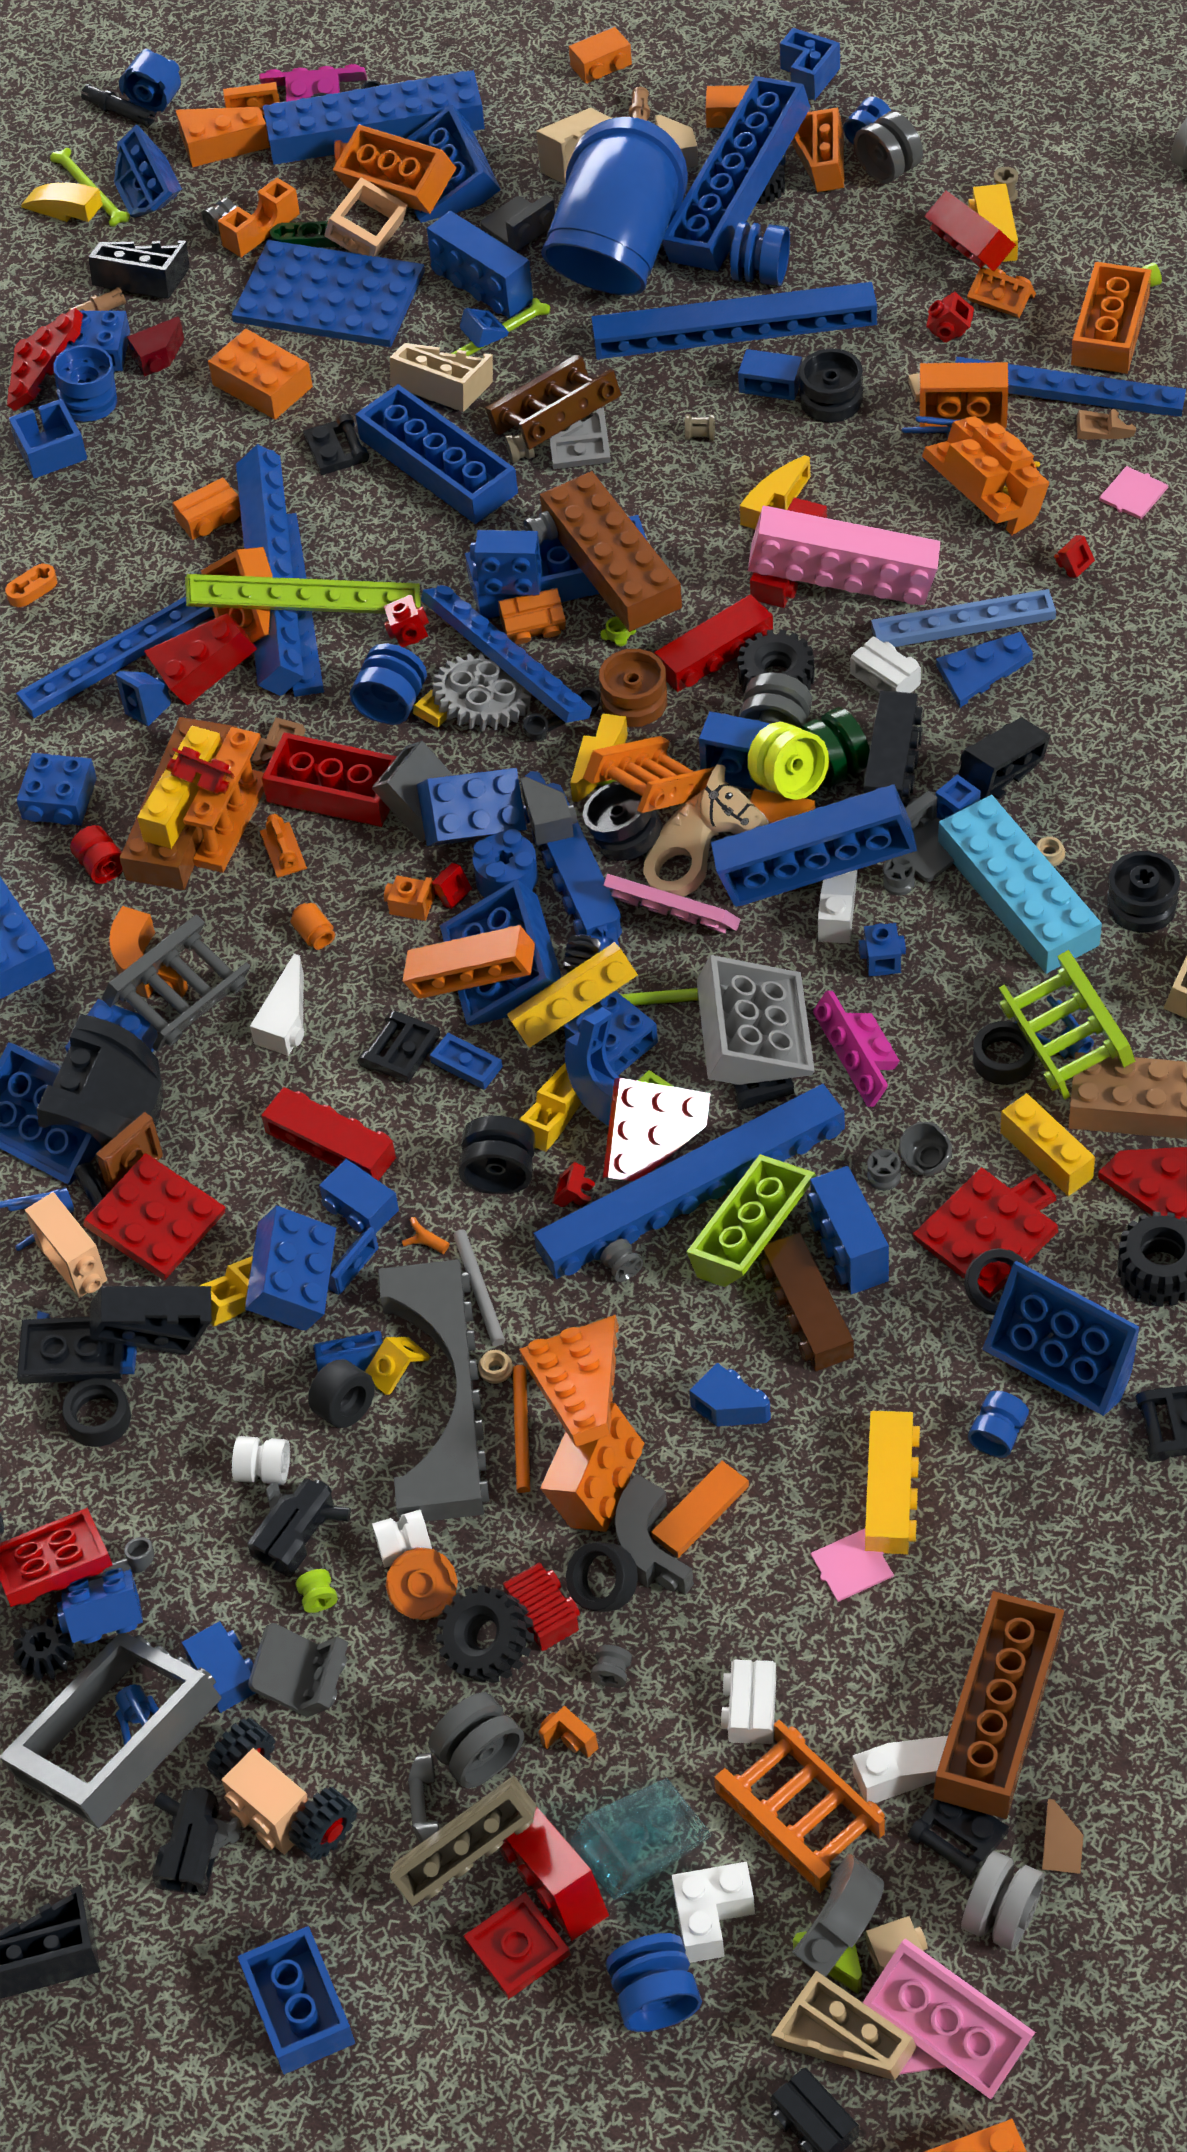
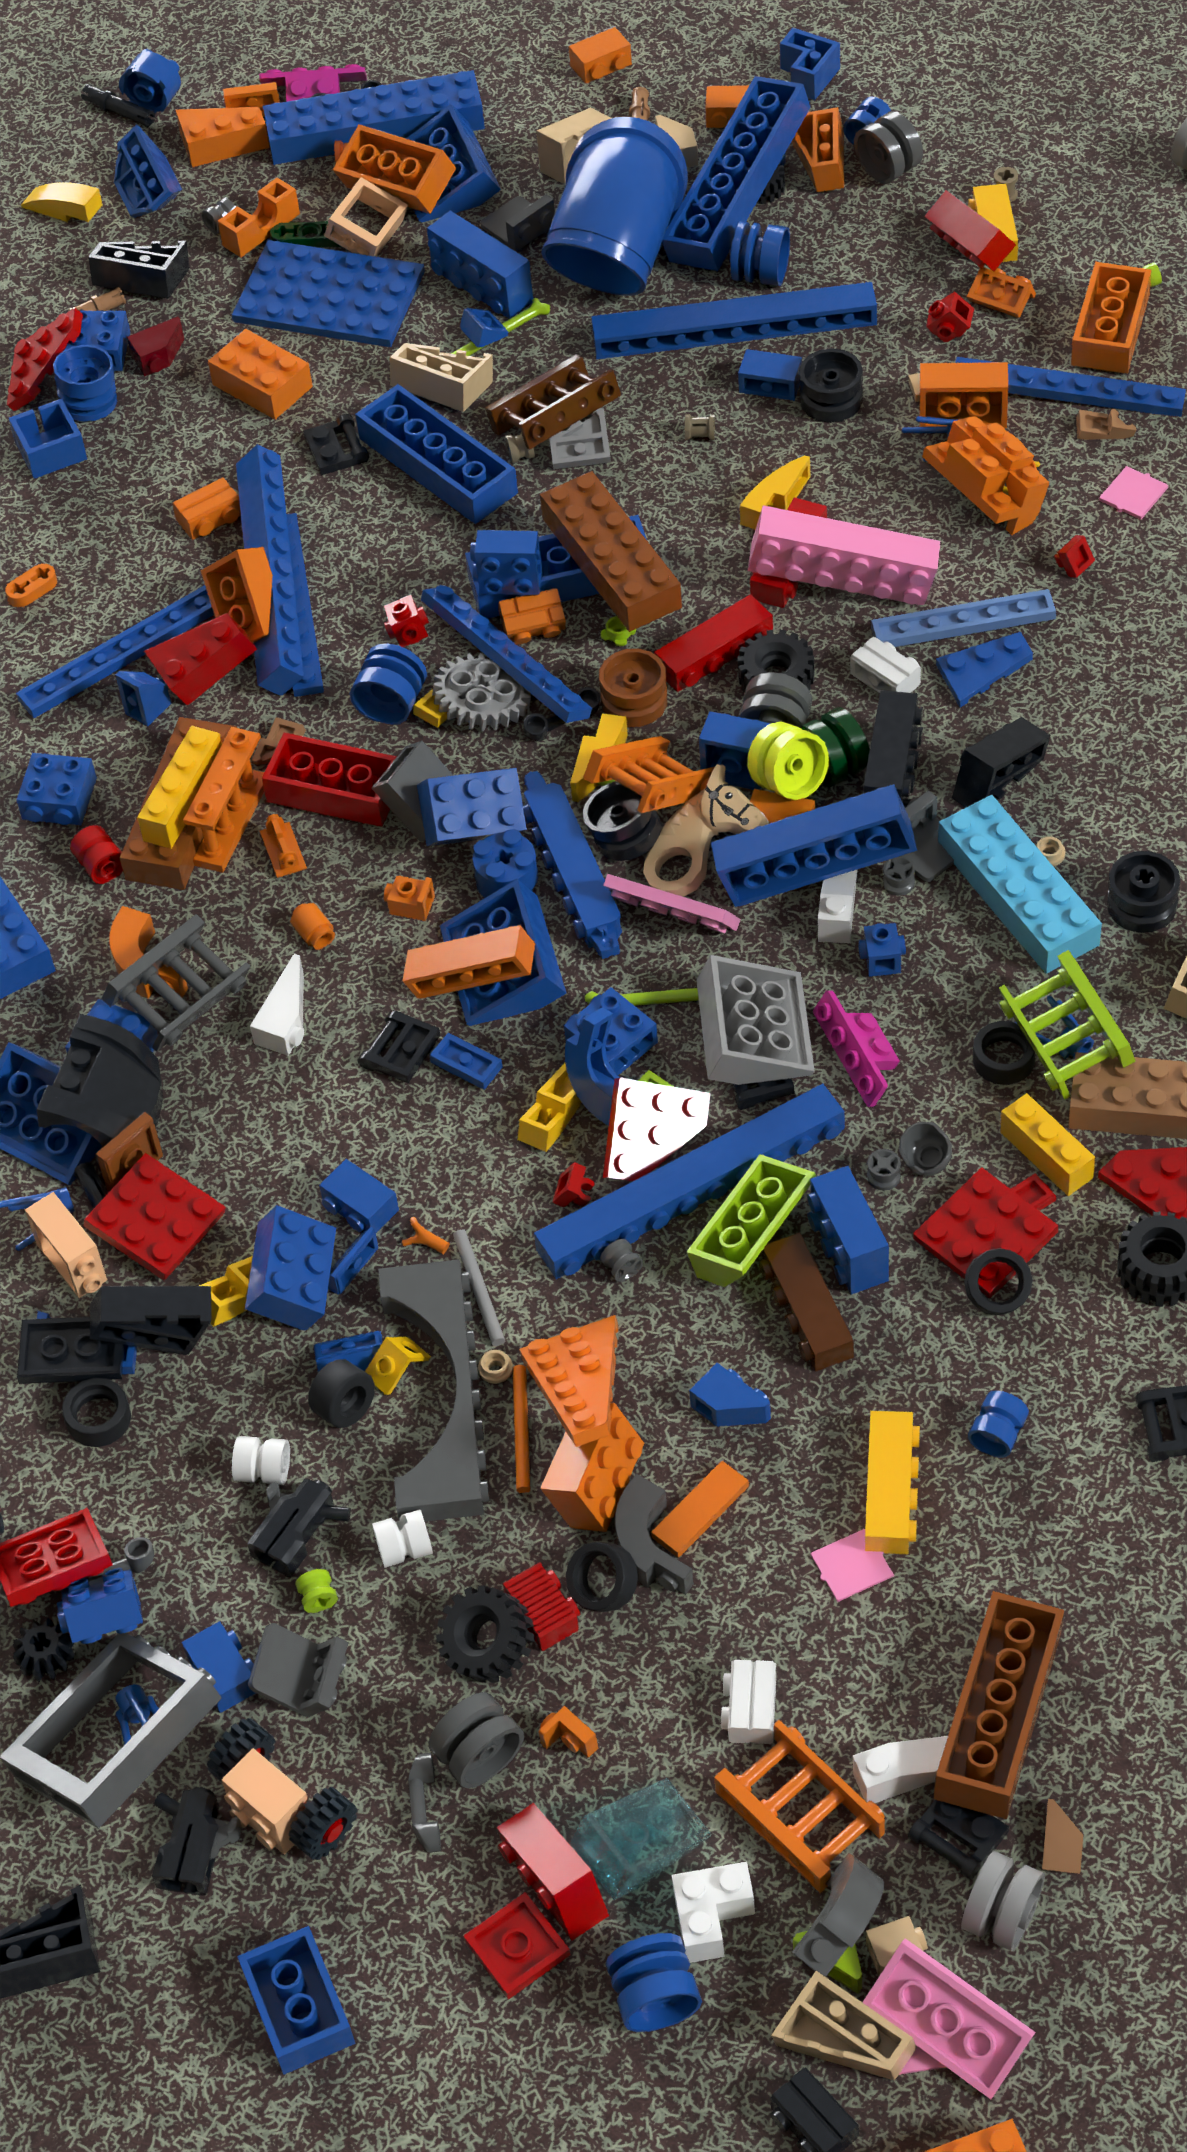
(63, 158): lime piece -> none
(212, 774): red hinge -> none
(295, 593): lime tile -> none
(326, 1133): red brick -> none
(421, 1583): orange tile -> none
(451, 885): red tile -> none
(463, 1841): dark tan brick -> none
(497, 1155): black wheel -> none
(544, 525): dark grey wheel -> none
(547, 812): dark grey slope -> none
(572, 994): yellow brick -> none
(579, 950): black gear -> none
(611, 1666): dark grey wheel -> none
(955, 797): blue brick -> none
(1063, 1339): blue slope -> none

